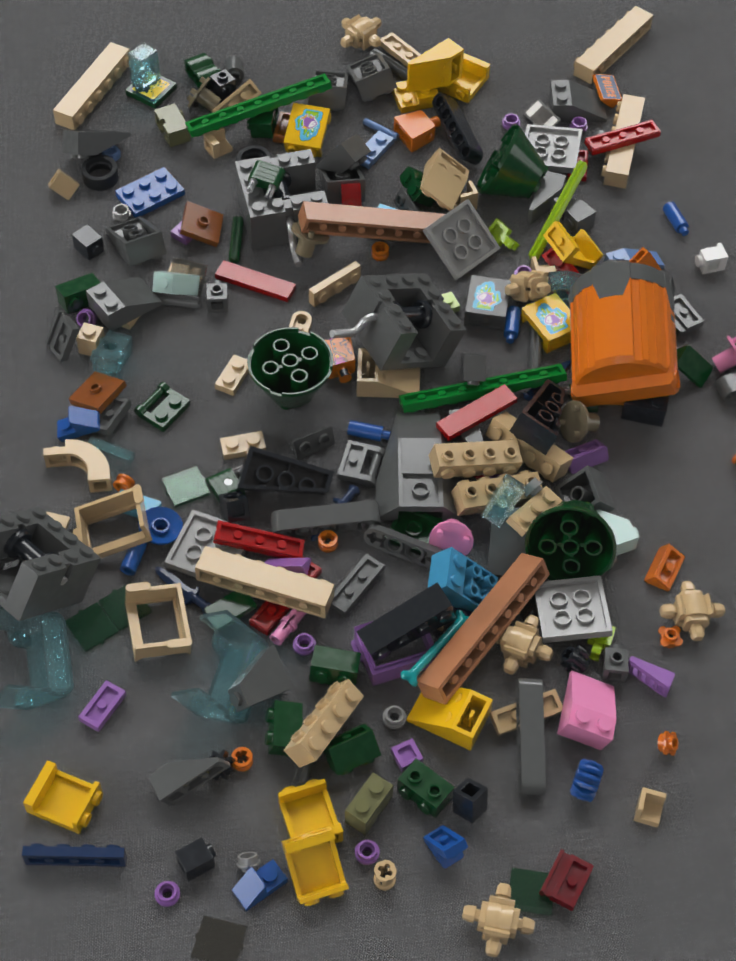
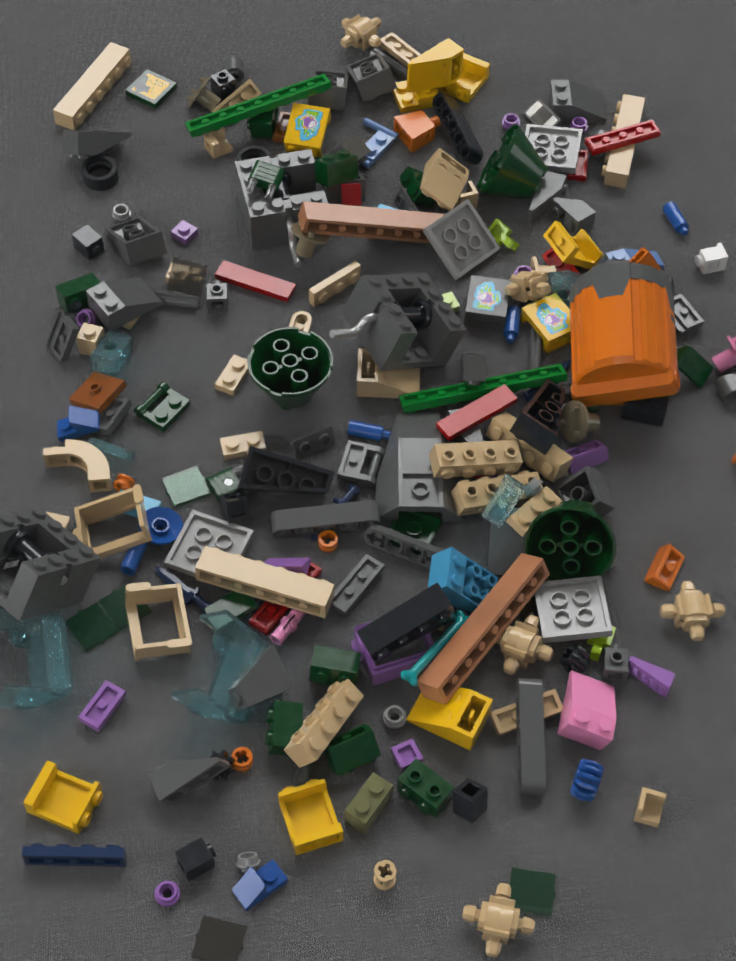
(63, 184): tan panel -> none
(113, 152): medium blue plate -> none
(144, 66): clear light blue brick -> none
(150, 192): plate -> none
(172, 122): brick -> none
(175, 283): light aqua slope -> none
(200, 66): dark green brick -> none
(201, 224): dark orange plate -> none
(236, 239): dark green axle -> none
(258, 540): red tile -> none
(304, 638): medium lavender plate -> none
(315, 866): yellow panel -> none
(336, 168): none -> dark green brick
(342, 358): orange torso -> none
(367, 845): medium lavender plate -> none
(380, 247): orange bush -> none
(446, 845): blue slope -> none
(452, 534): bright pink piece -> none
(559, 207): lime axle -> none
(566, 880): dark red plate -> none
(607, 89): slope -> none
(613, 44): tan brick -> none
(624, 532): light aqua slope -> none
(667, 641): orange plate -> none
(668, 743): orange plate -> none

